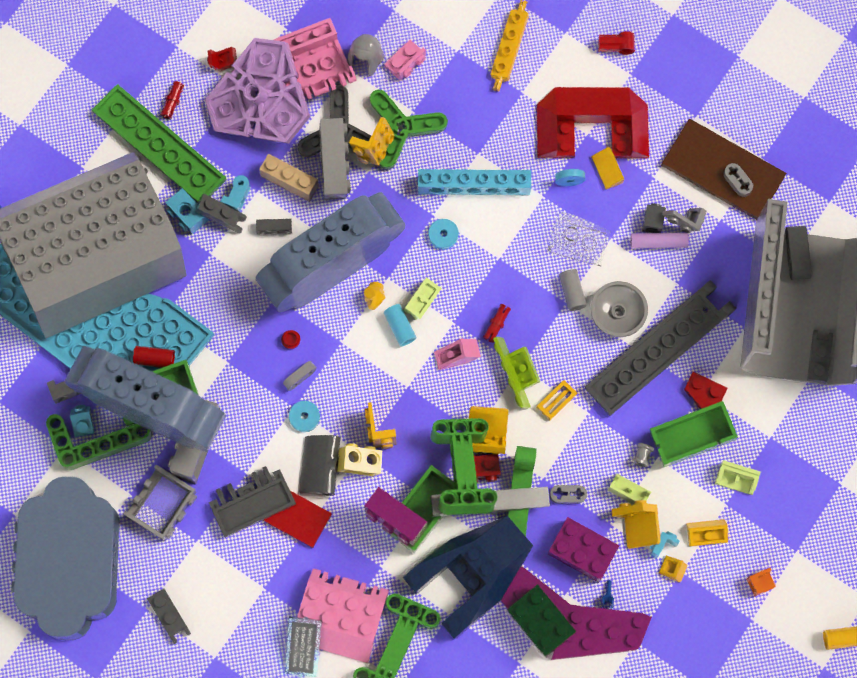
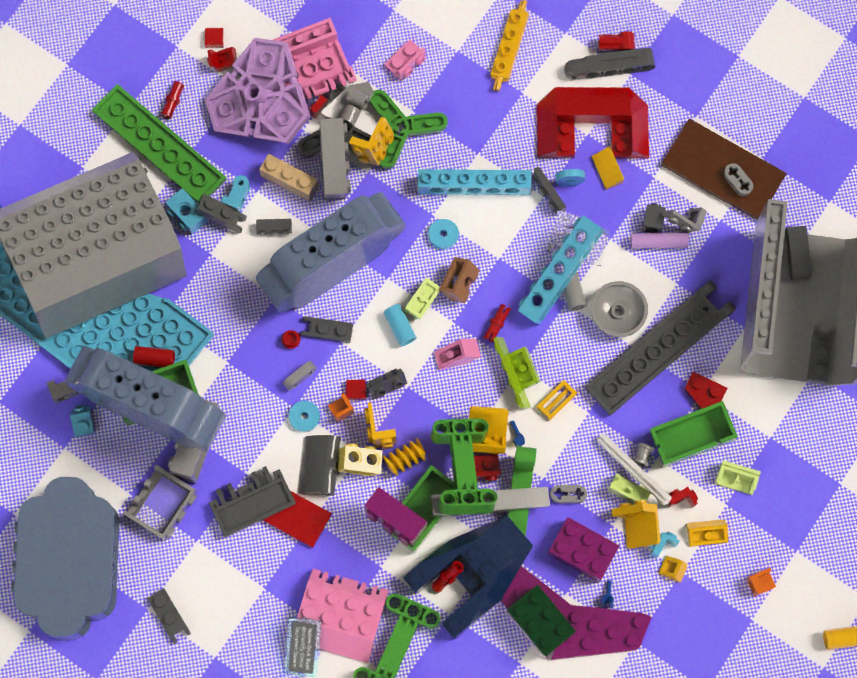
(95, 444): bright green beam -> none
(214, 37): none -> red tile
(318, 106): none -> red tile
(328, 329): none -> dark grey hinge
(341, 408): none -> orange panel
(350, 103): none -> light grey panel
(356, 389): none -> red tile
(366, 48): light grey hair -> none
(374, 295): yellow rock -> none
(394, 380): none -> dark grey hinge
(405, 457): none -> yellow piece
(447, 576): none -> red pin
(466, 274): none -> medium nougat brick
(519, 440): none -> blue hand
(548, 191): none -> dark grey hinge
(571, 266): none -> medium azure brick
(610, 64): none -> dark grey piece
(640, 475): none -> white axle
(678, 496): none -> red bracket

